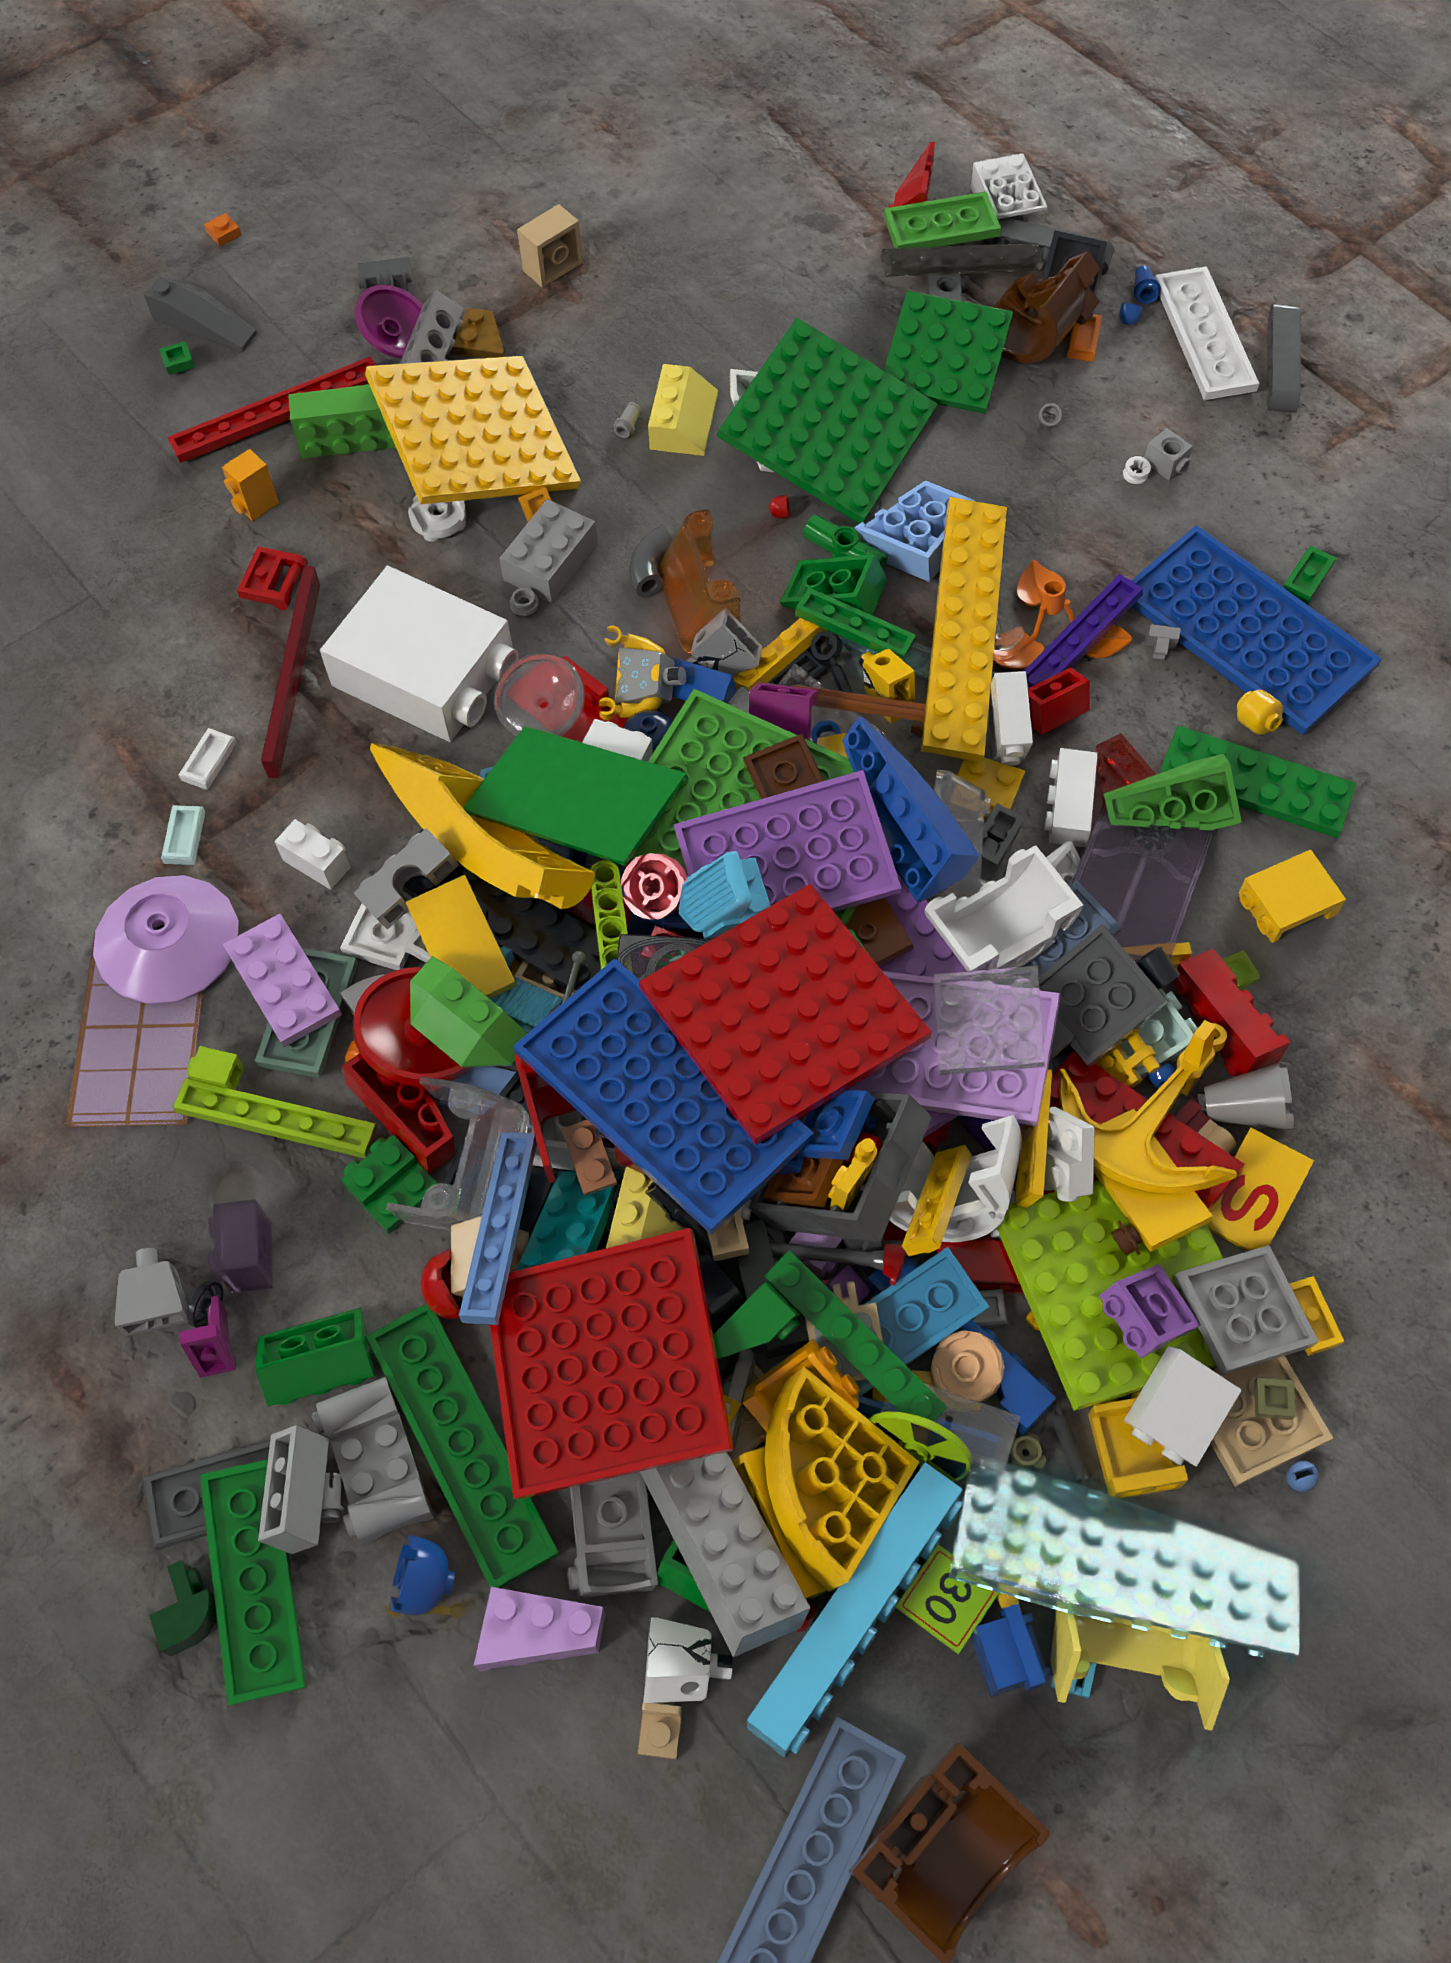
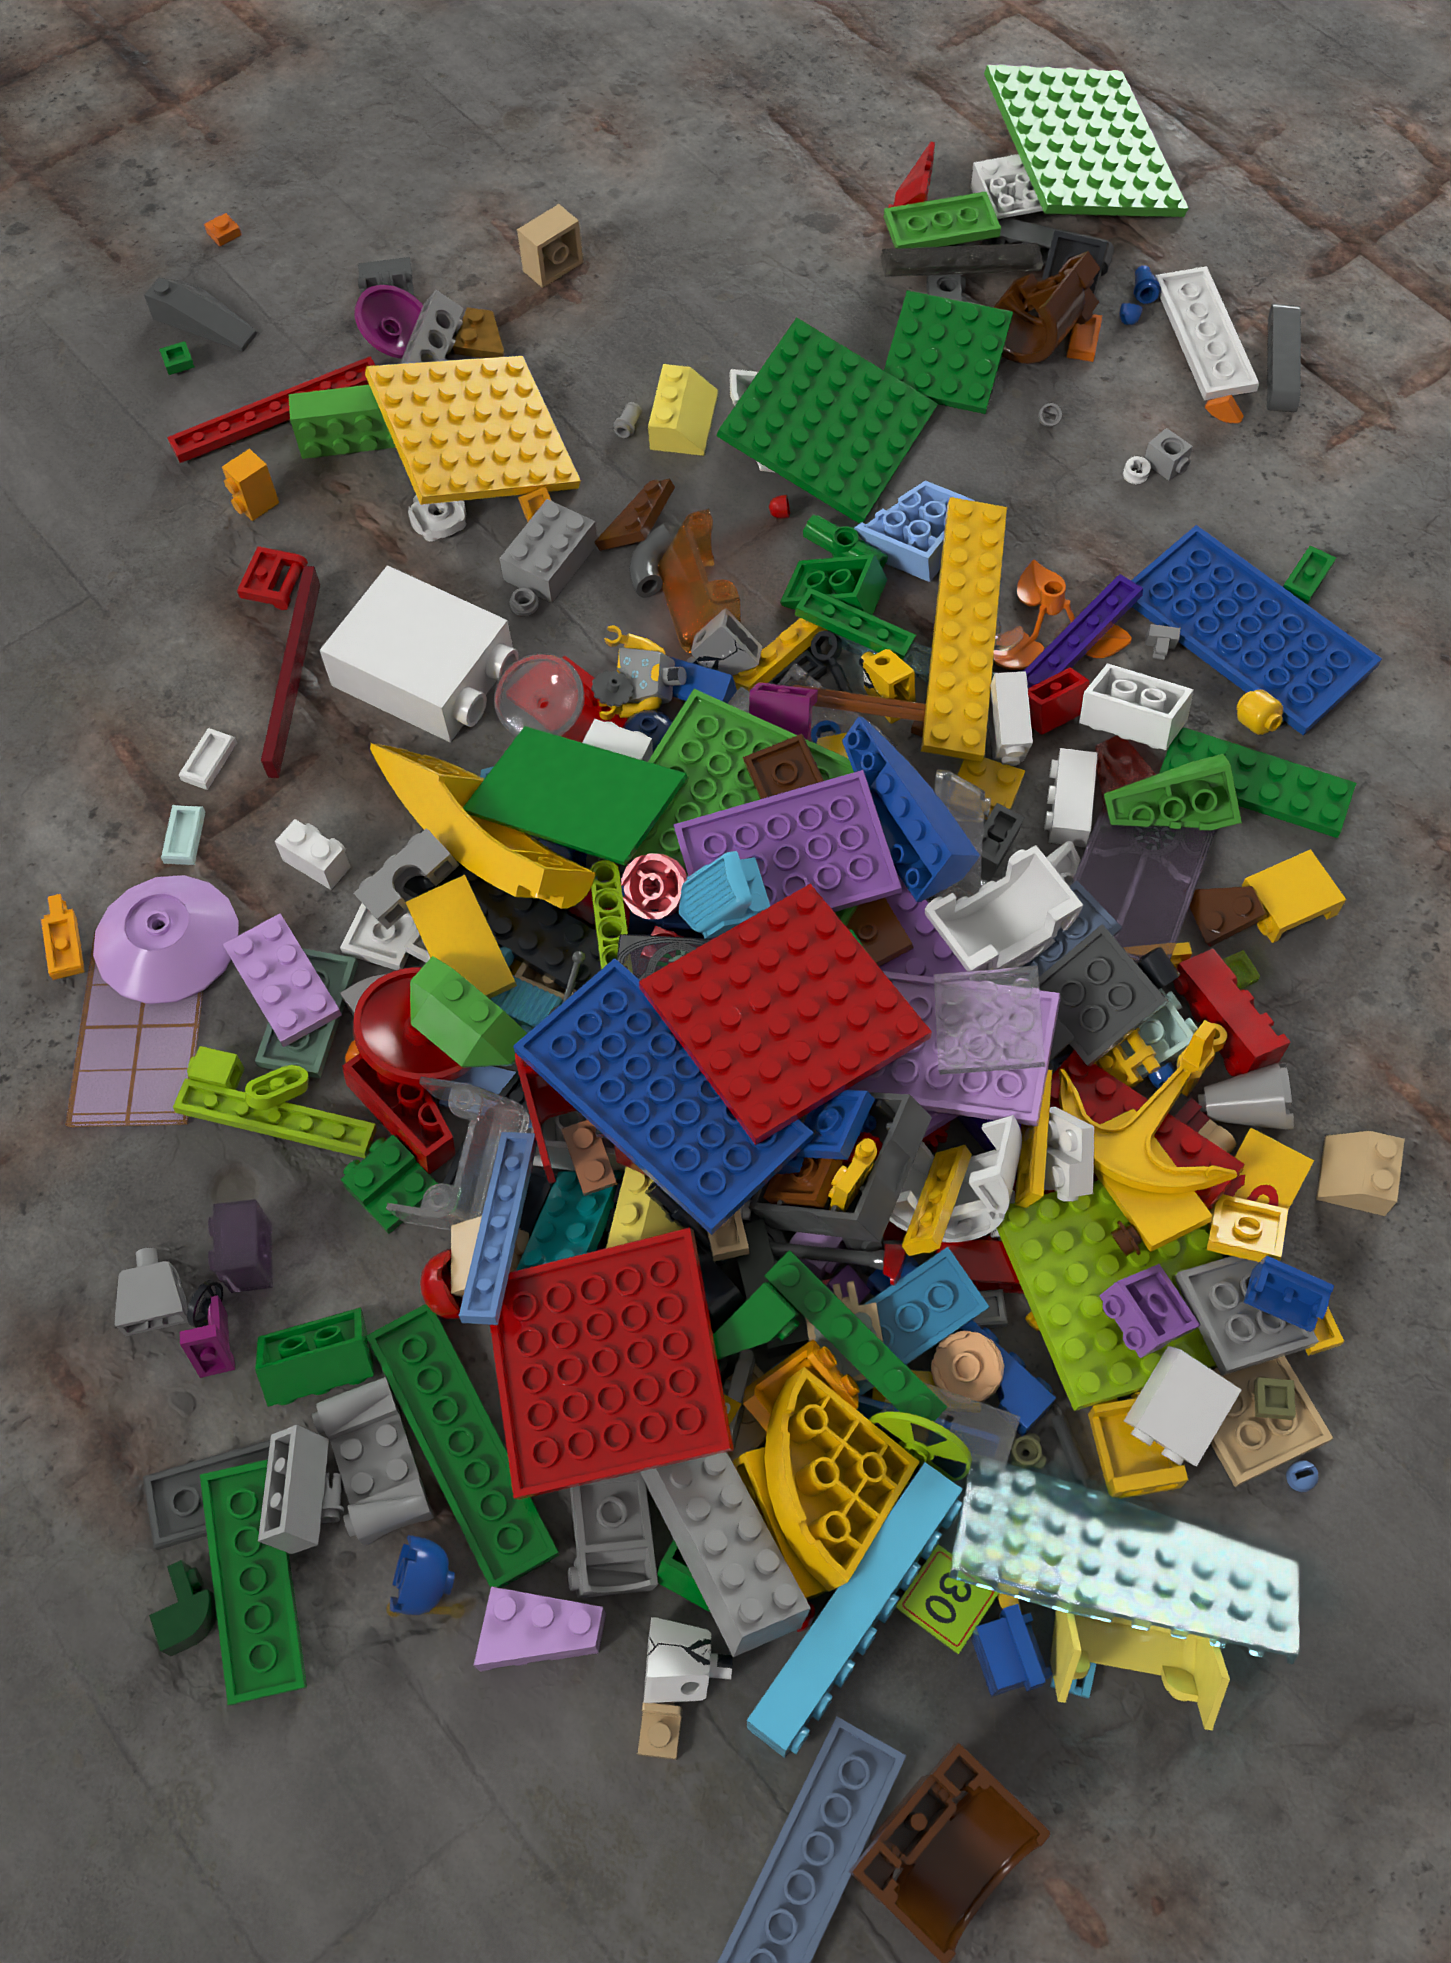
(62, 940): none -> light orange hinge
(276, 1087): none -> lime plate
(612, 688): none -> dark grey piece
(638, 517): none -> reddish brown wing
(1084, 142): none -> plate
(1136, 706): none -> white brick
(1225, 409): none -> orange tile
(1226, 911): none -> reddish brown wing
(1247, 1229): none -> yellow plate
(1288, 1293): none -> blue hinge
(1361, 1171): none -> tan slope

